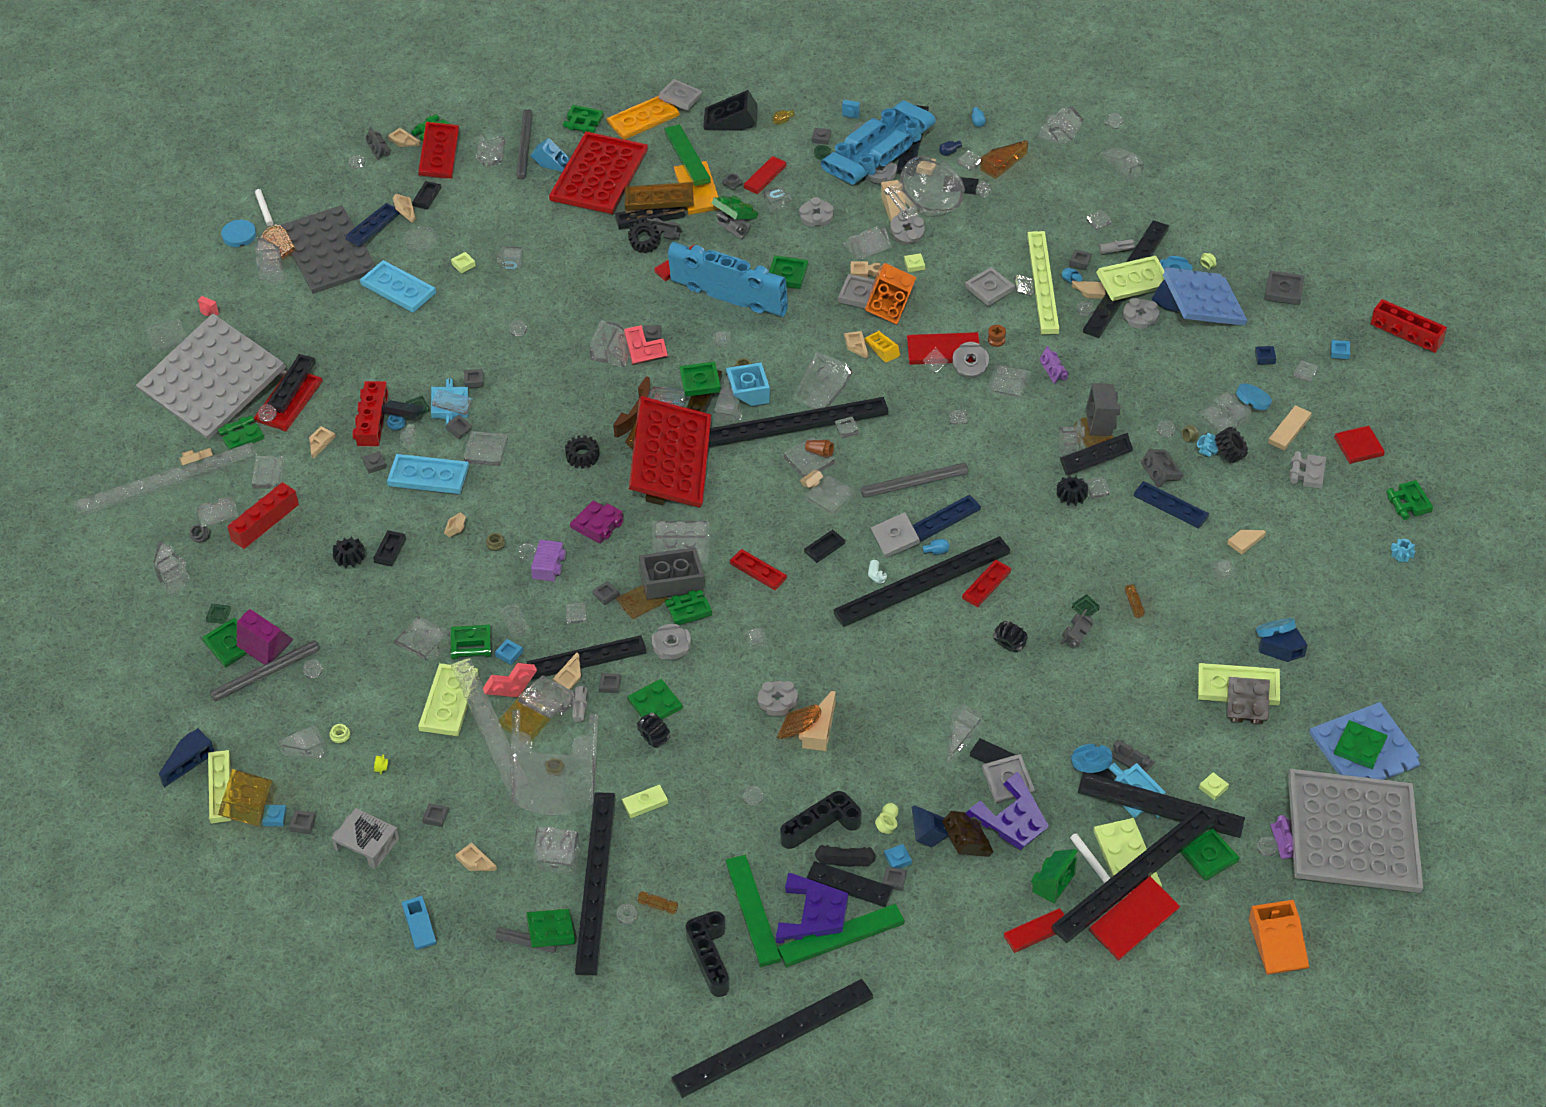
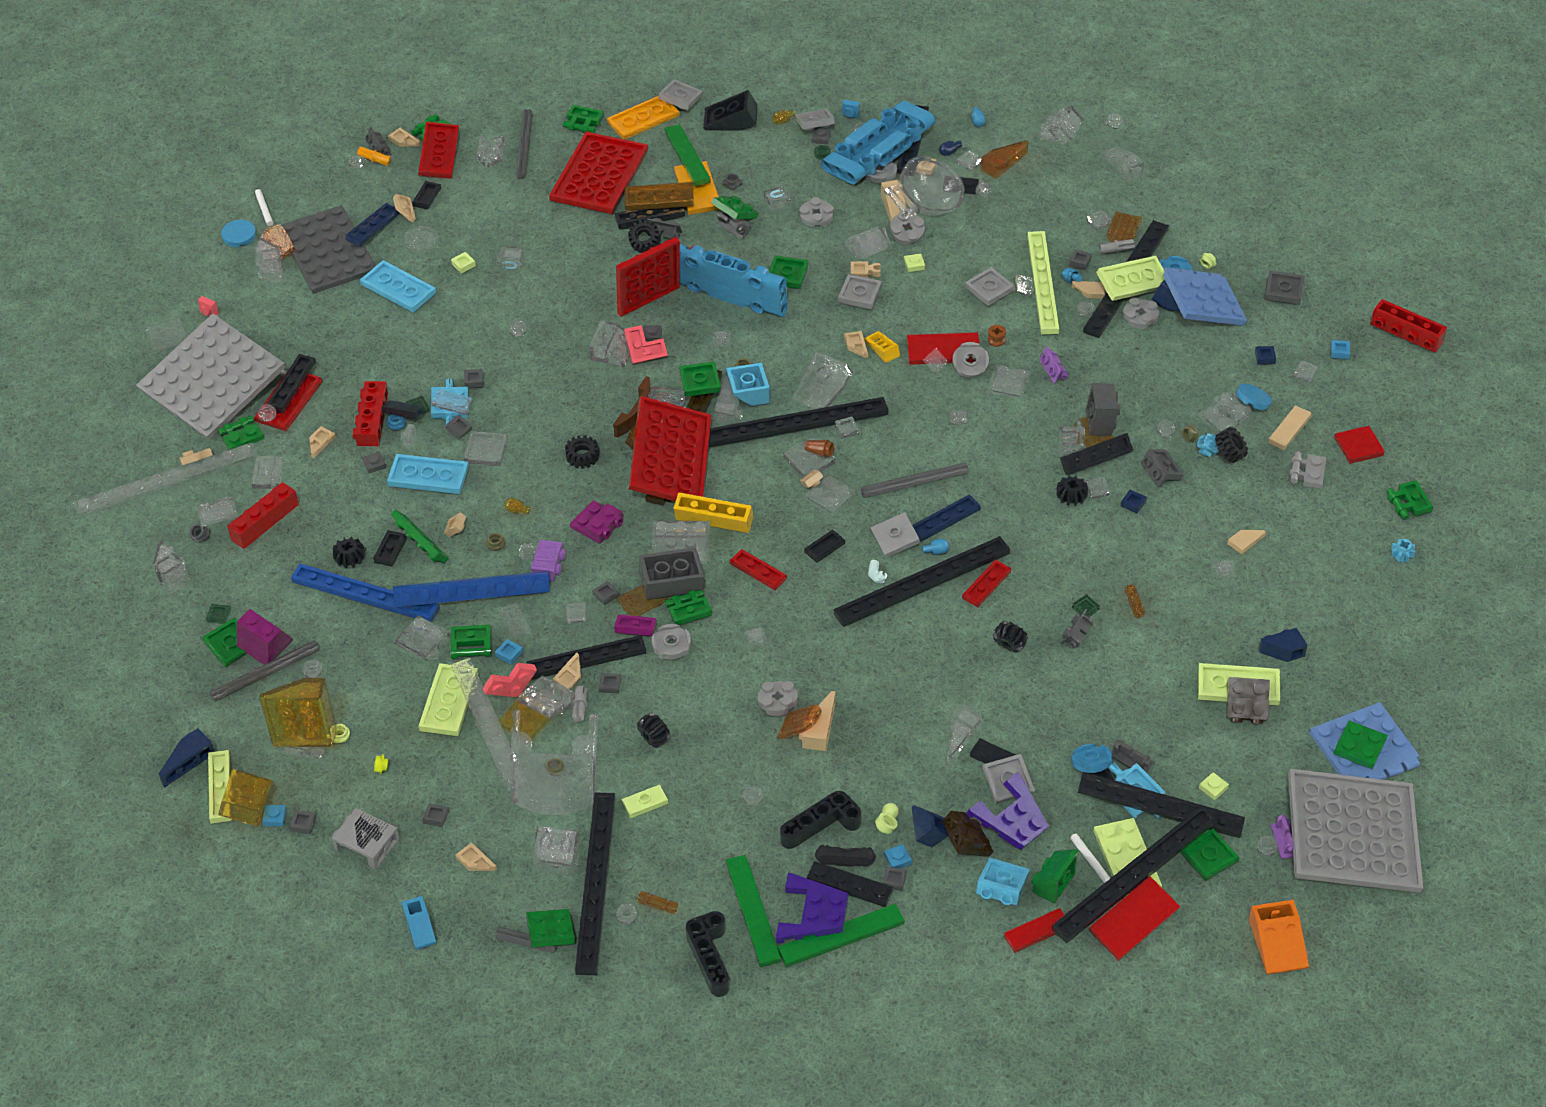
(300, 714): none -> clear yellow slope
(358, 591): none -> blue plate
(374, 156): none -> light orange axle
(415, 533): none -> green plate
(471, 589): none -> blue plate
(515, 505): none -> clear yellow cylinder
(550, 156): dark azure slope -> none
(635, 625): none -> magenta plate
(648, 276): none -> red plate
(655, 699): green plate -> none
(719, 512): none -> yellow brick
(764, 175): red tile -> none
(771, 1038): black plate -> none
(815, 119): none -> light grey plate
(889, 293): orange slope -> none
(1002, 881): none -> medium azure plate
(1123, 227): none -> clear orange window
(1133, 501): none -> dark blue plate
(1171, 504): dark blue tile -> none
(1277, 626): dark azure tile -> none

